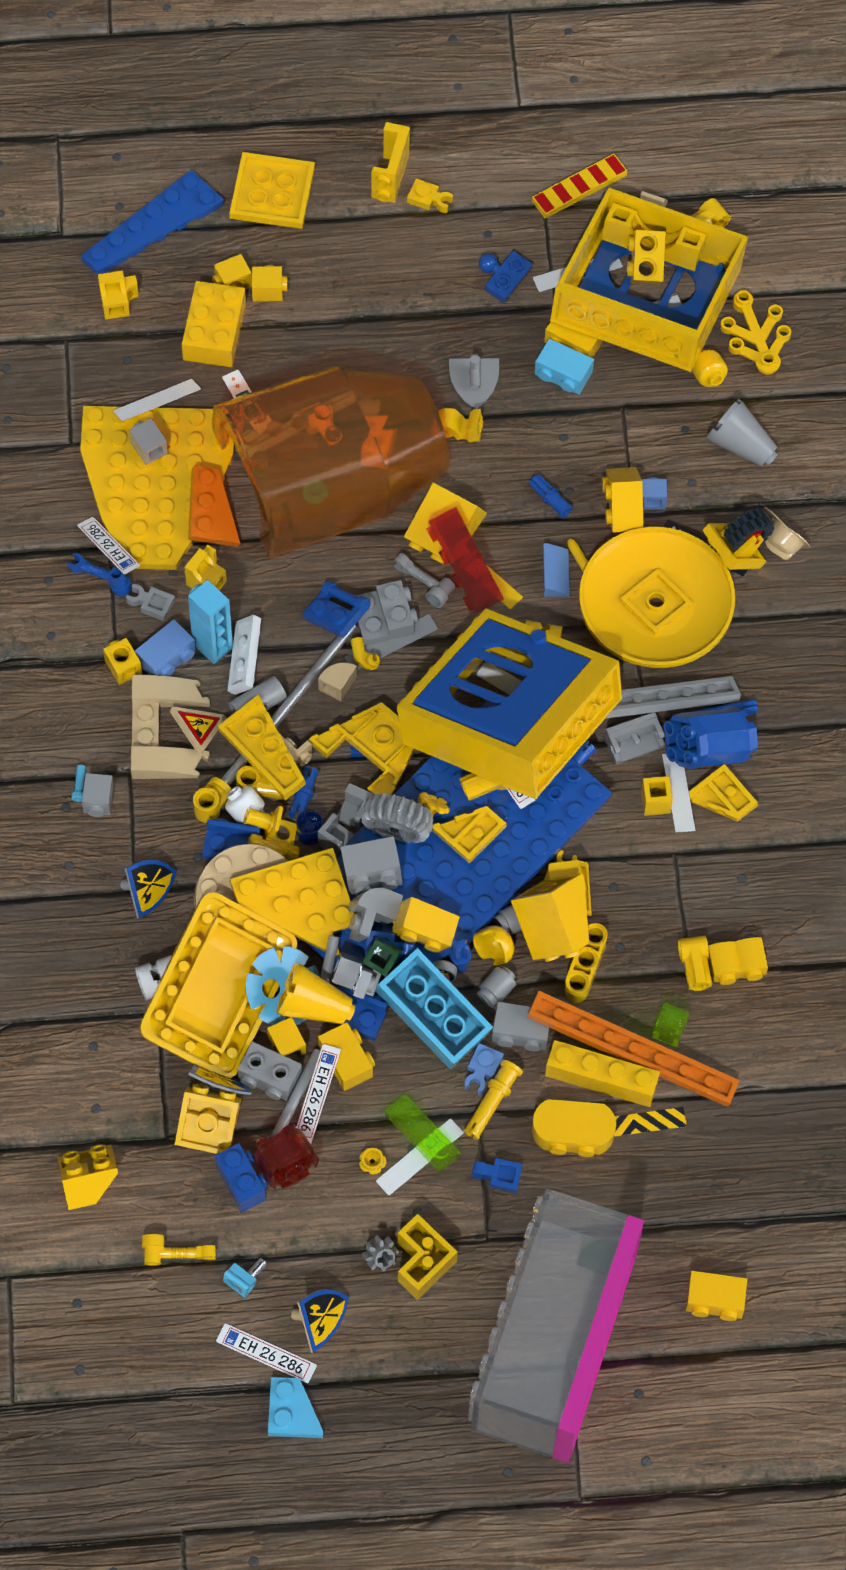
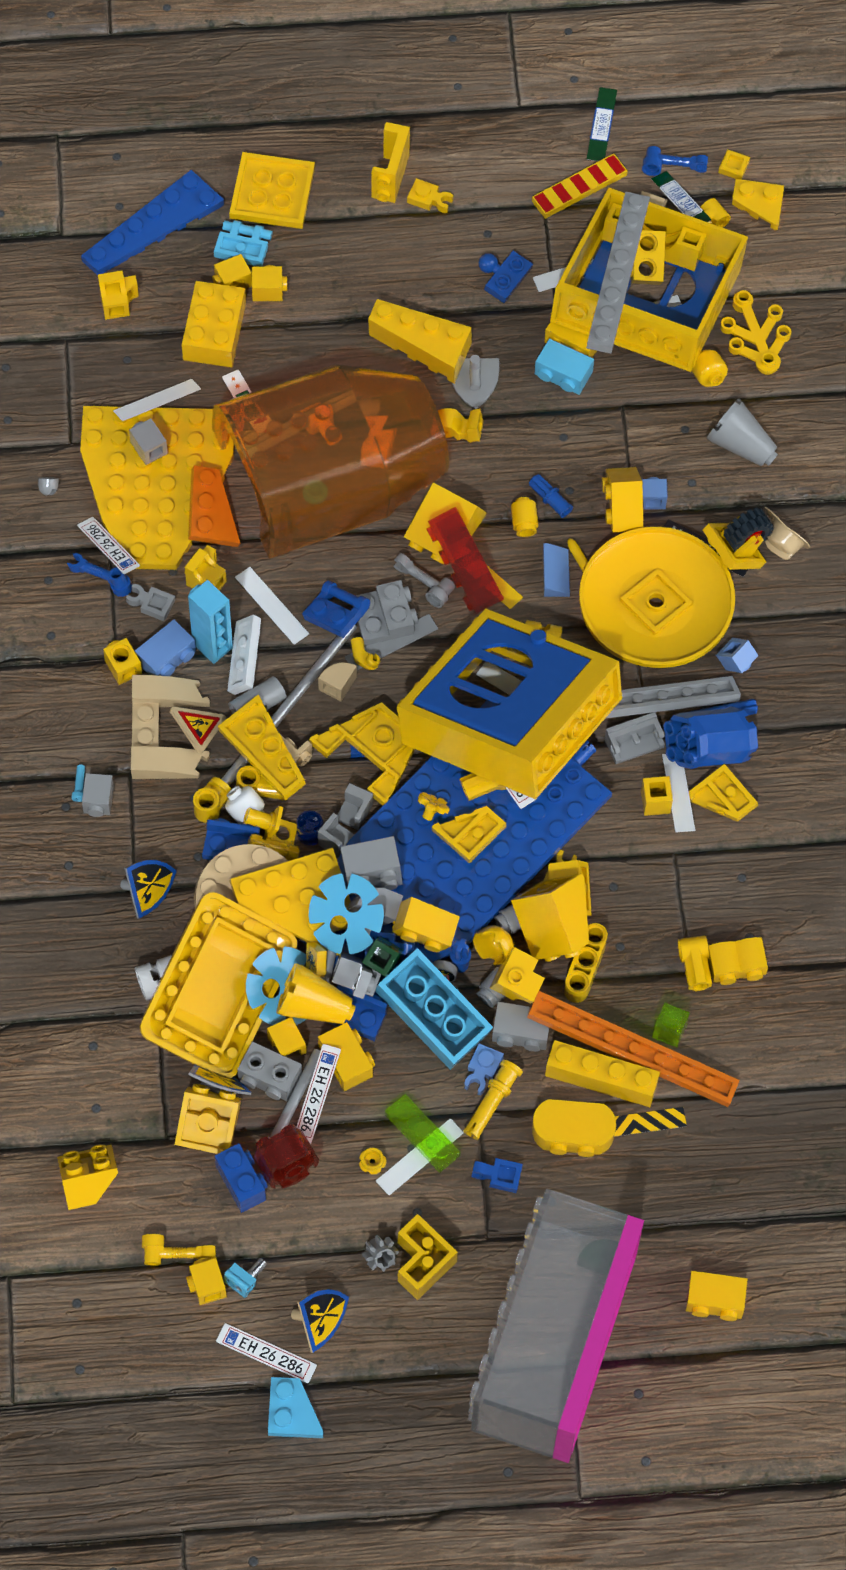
(48, 485): none -> light grey hinge
(206, 1281): none -> yellow brick
(233, 244): none -> medium azure plate
(272, 605): none -> white sticker
(304, 794): blue pin -> none
(316, 958): none -> yellow tile
(367, 917): none -> medium azure piece
(397, 817): light grey gear -> none
(422, 337): none -> yellow wedge
(516, 977): none -> yellow brick
(524, 517): none -> yellow brick
(601, 124): none -> sticker
(618, 272): none -> light grey plate
(654, 159): none -> blue brick
(679, 196): none -> sticker
(734, 164): none -> yellow tile
(737, 655): none -> medium blue plate
(759, 200): none -> yellow wing

